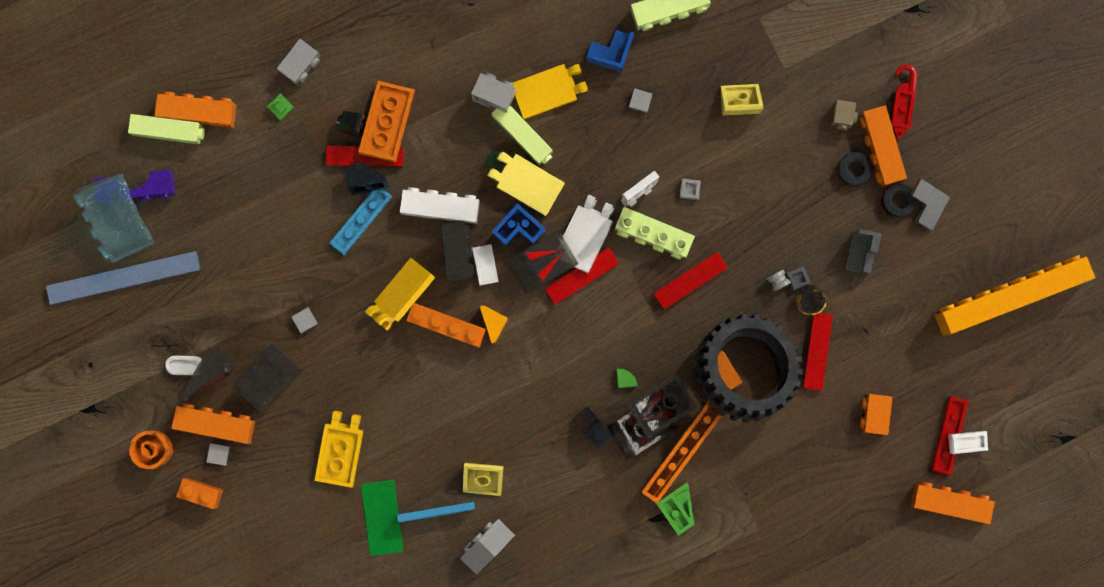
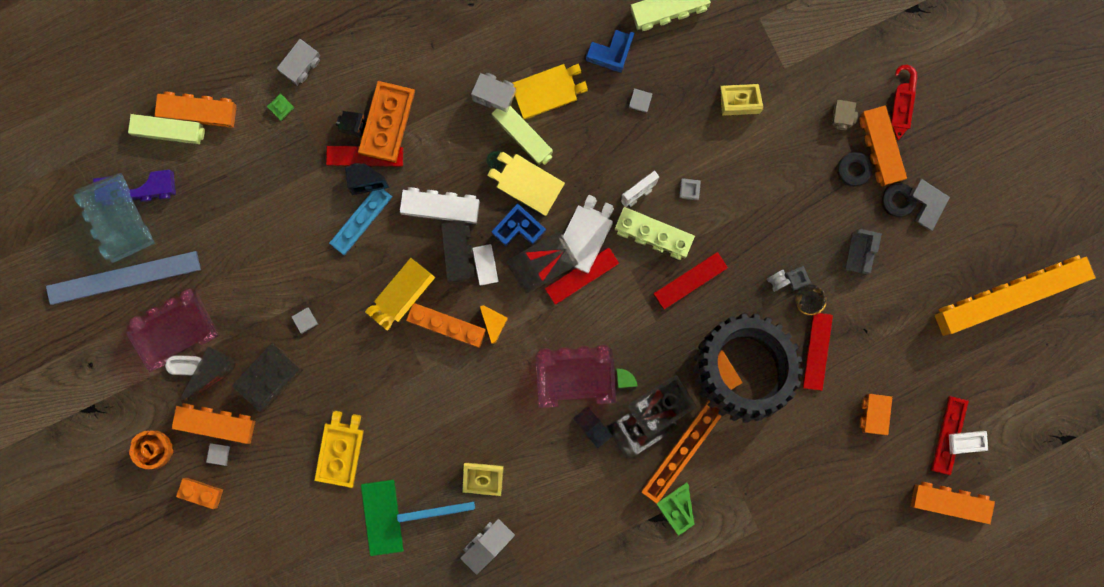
(170, 329): none -> clear pink windscreen
(575, 375): none -> clear pink windscreen

